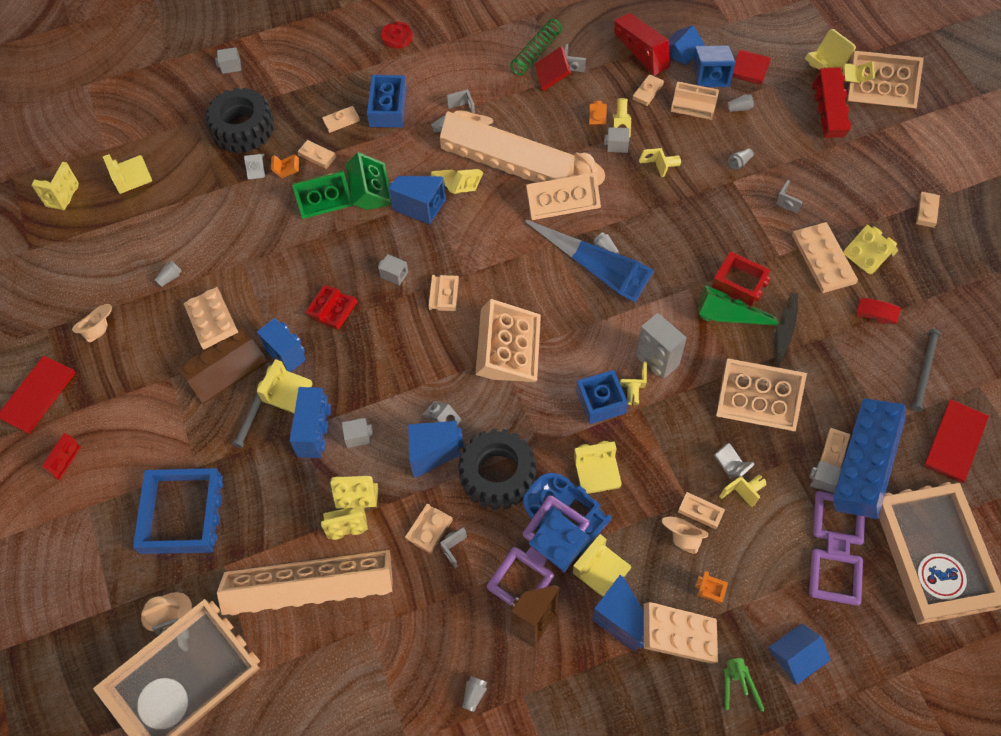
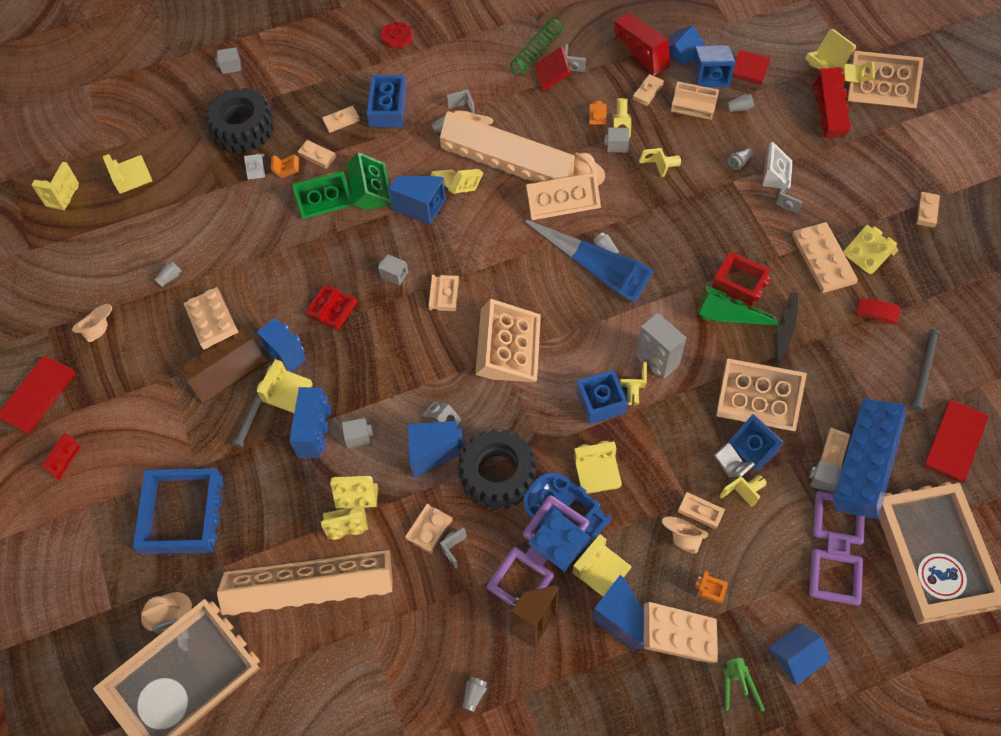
(756, 442): none -> blue slope
(776, 168): none -> white slope

